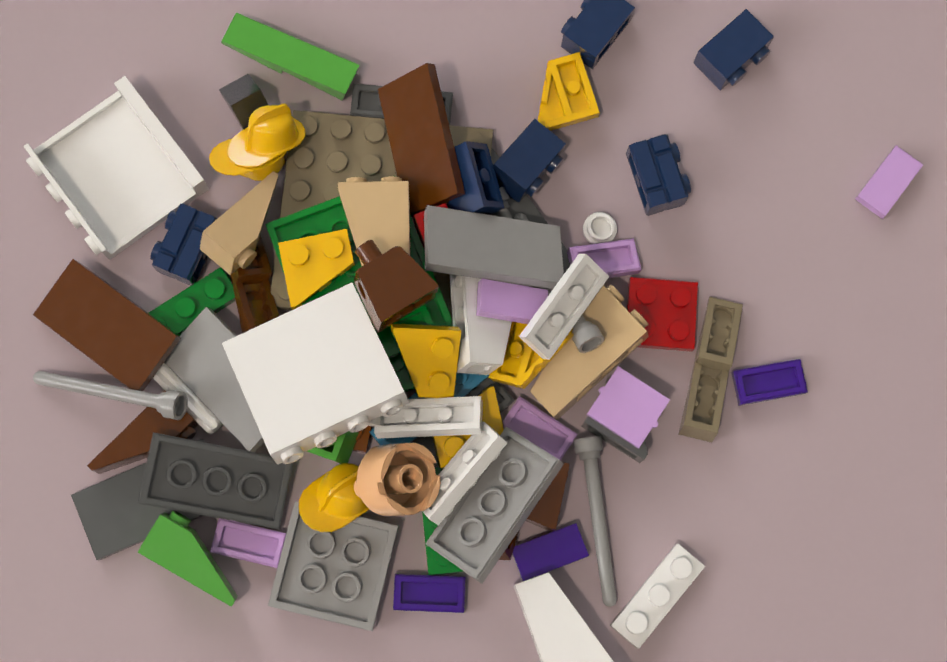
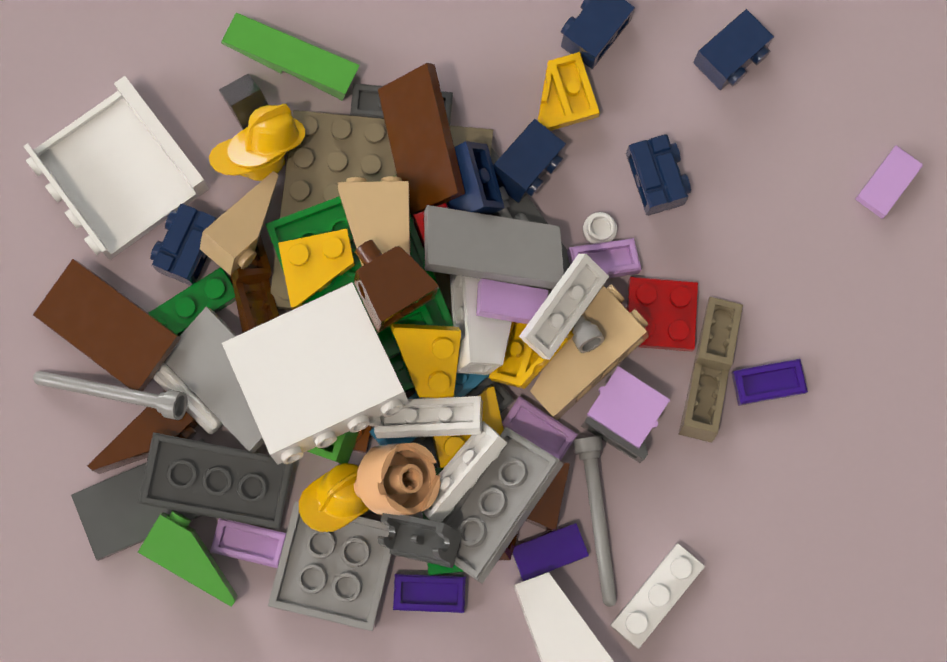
(421, 539): none -> dark grey hinge

